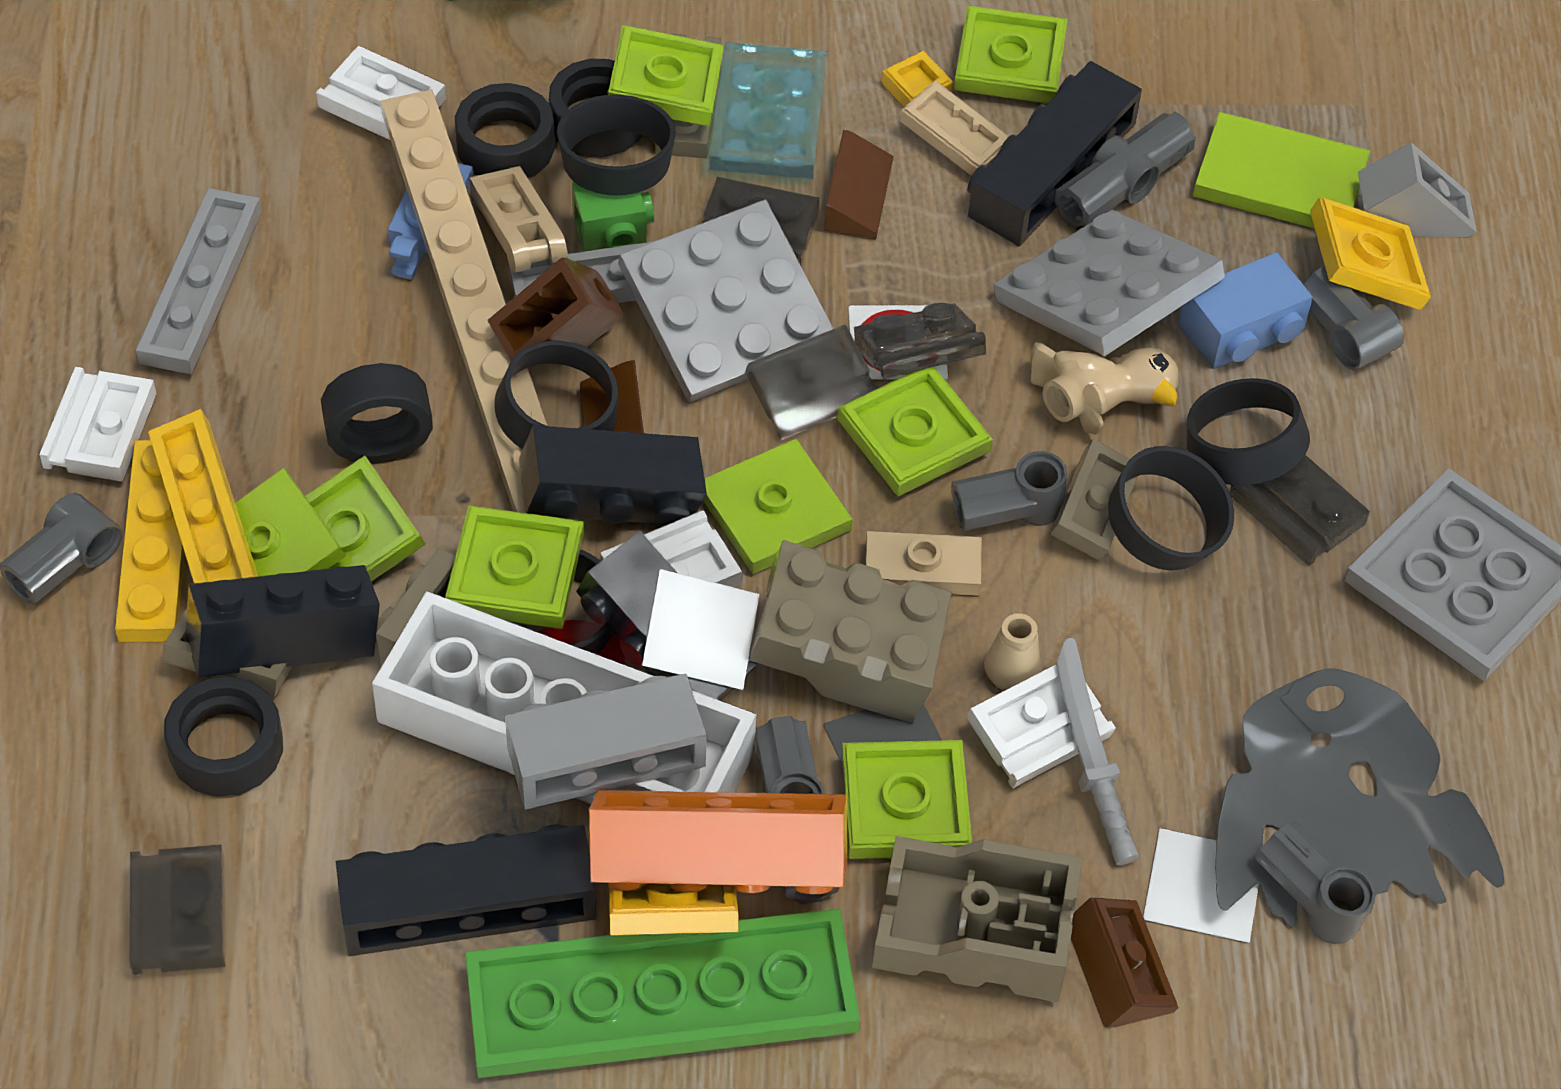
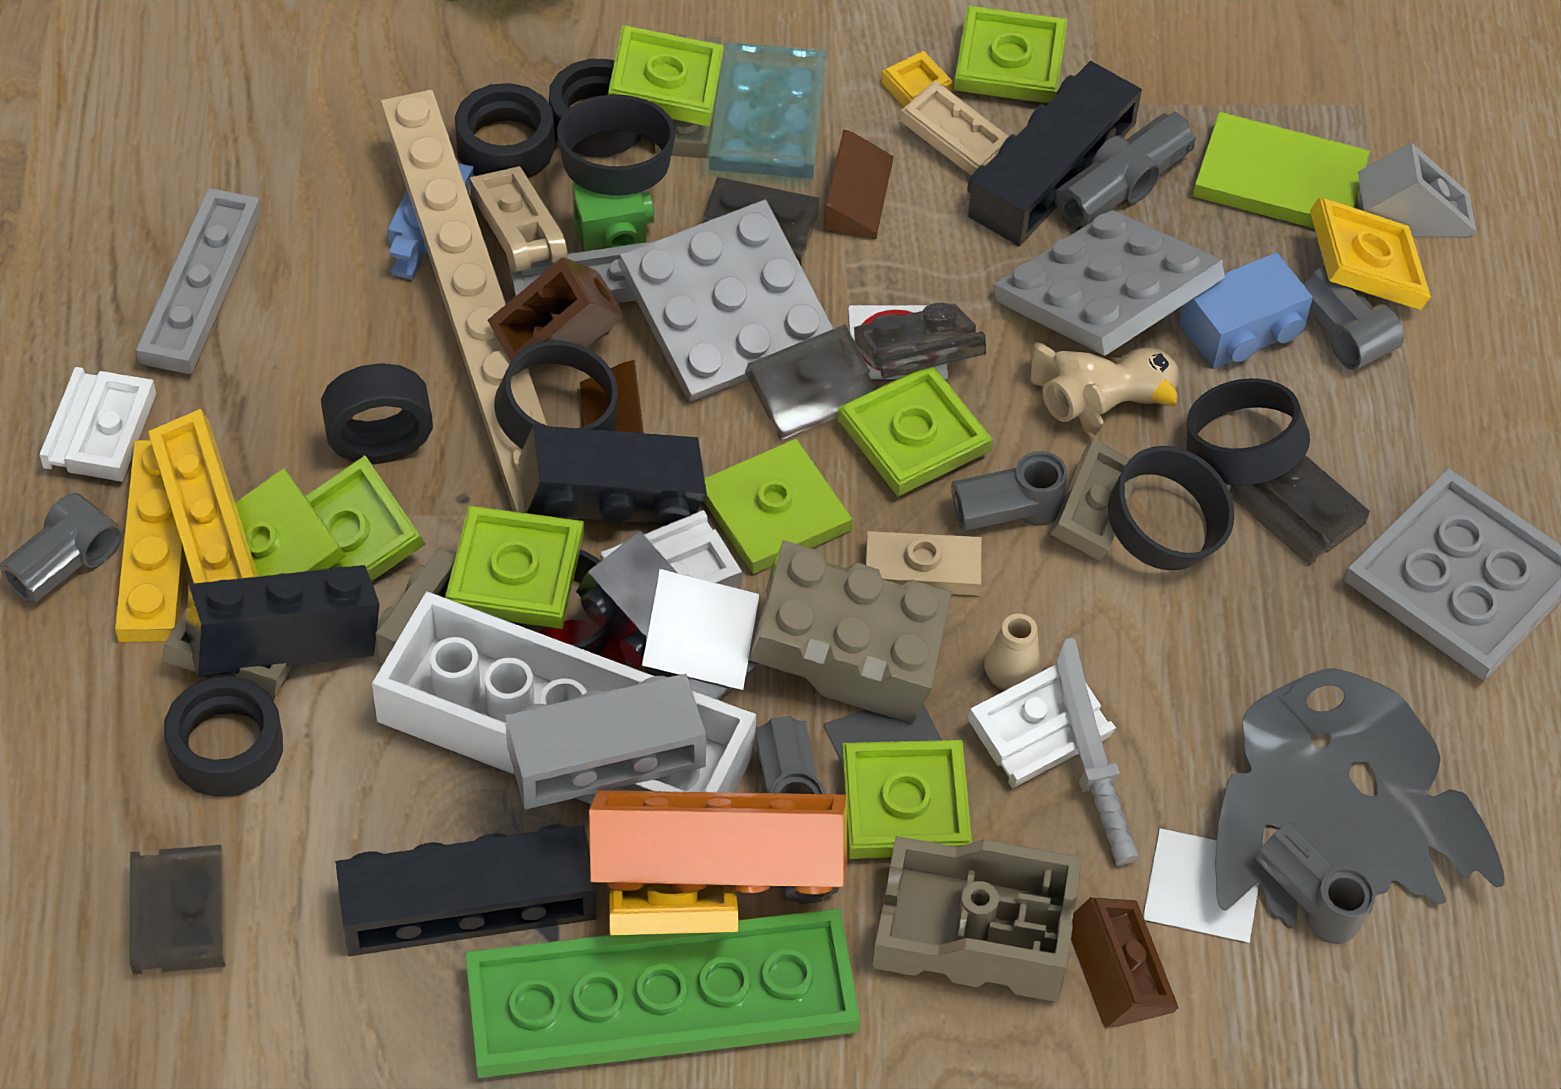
(366, 80): white plate -> none

